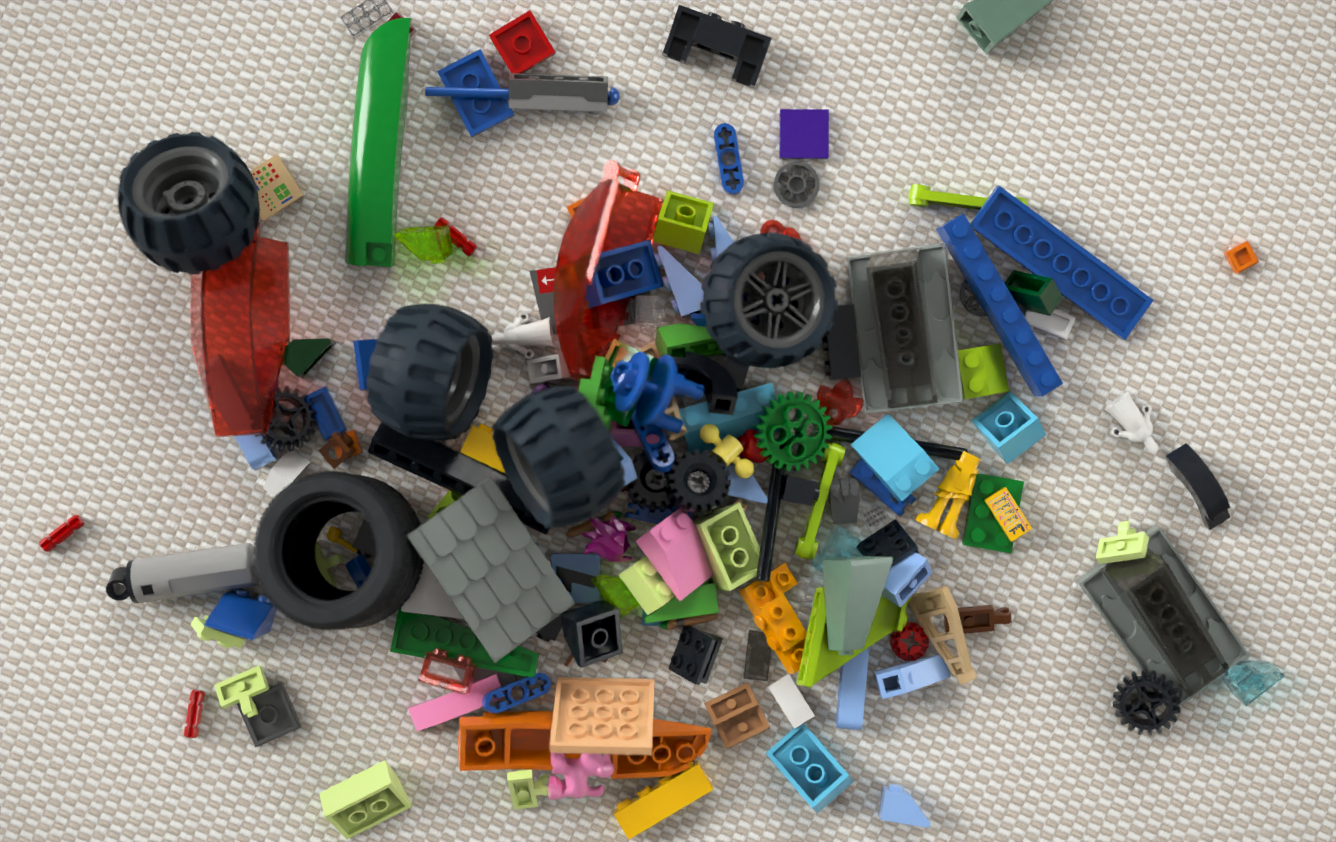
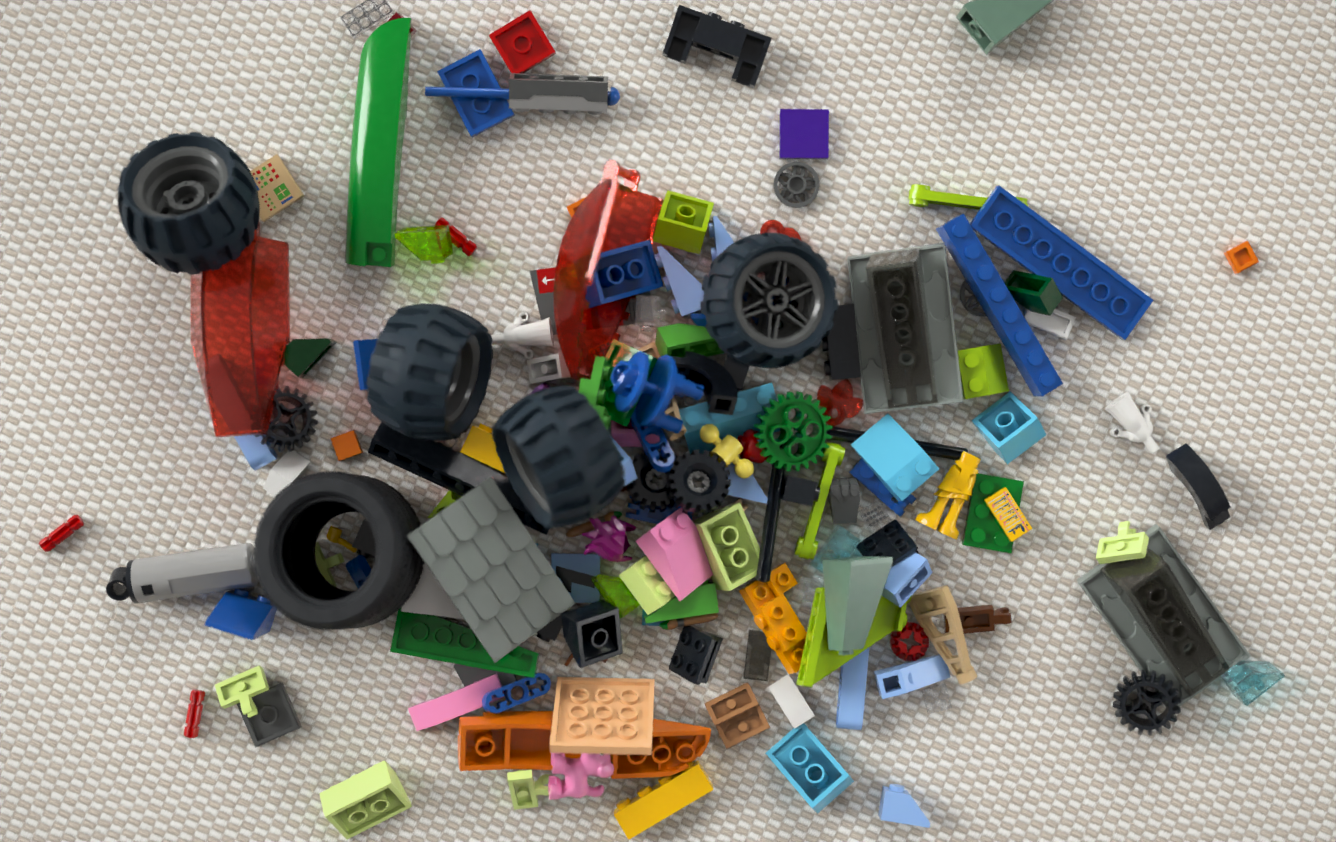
(223, 638): yellowish green plate -> none
(327, 413): blue tile -> none
(344, 442): reddish brown bracket -> none
(448, 671): clear red window -> none
(738, 176): blue beam -> none

